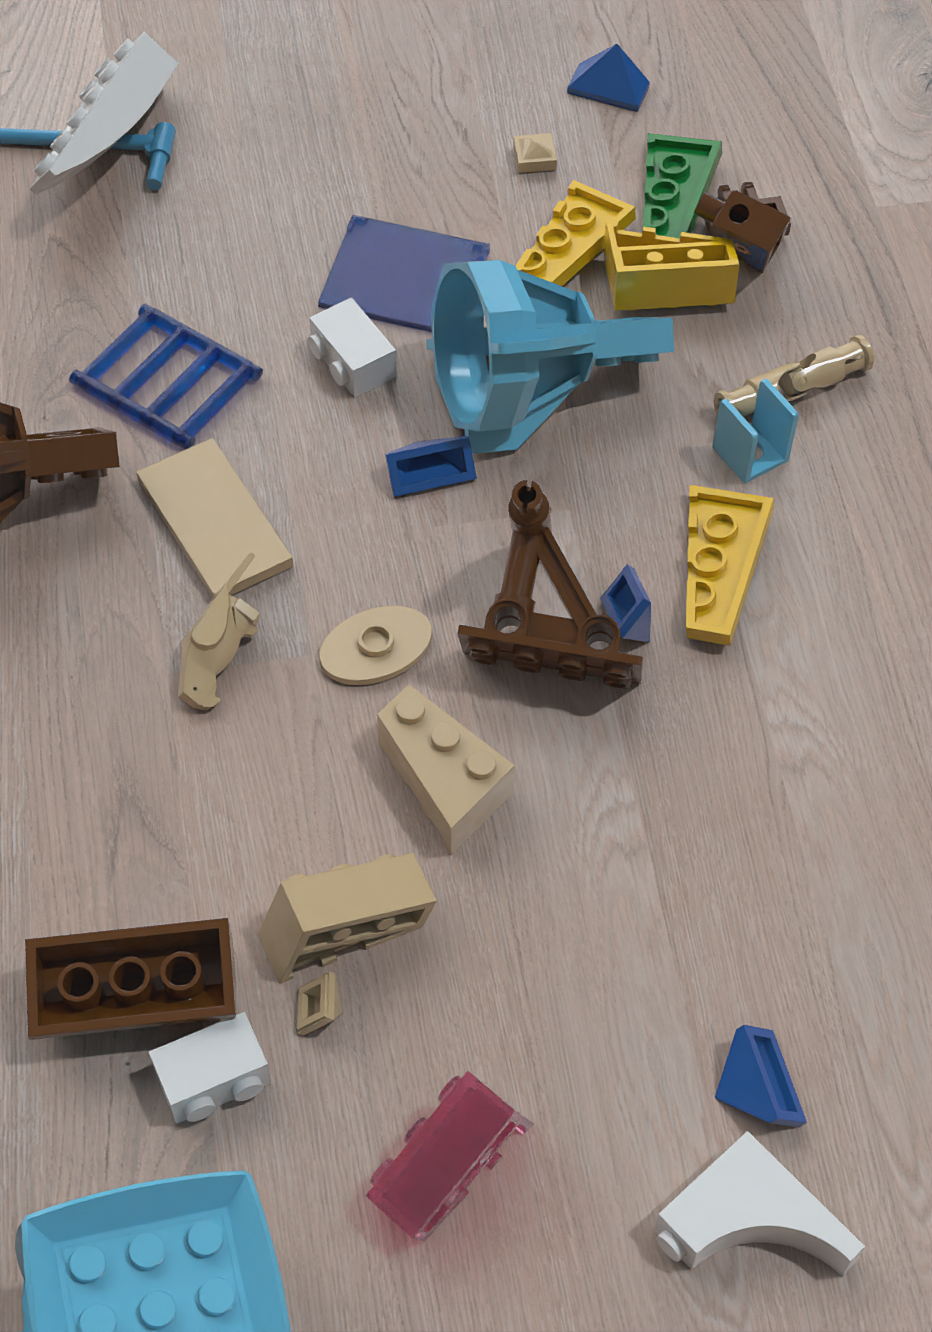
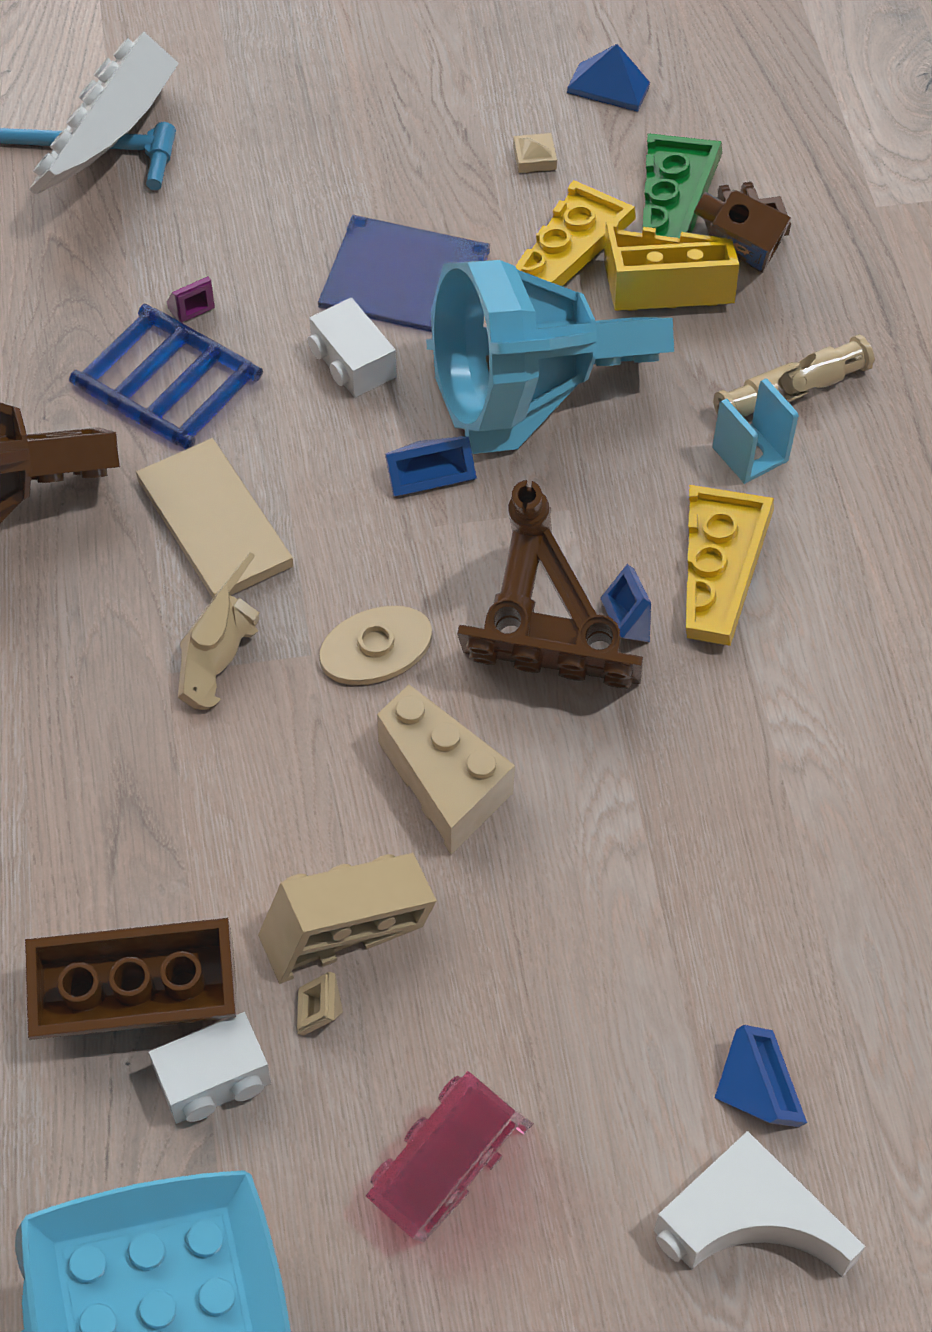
(191, 300): none -> magenta slope

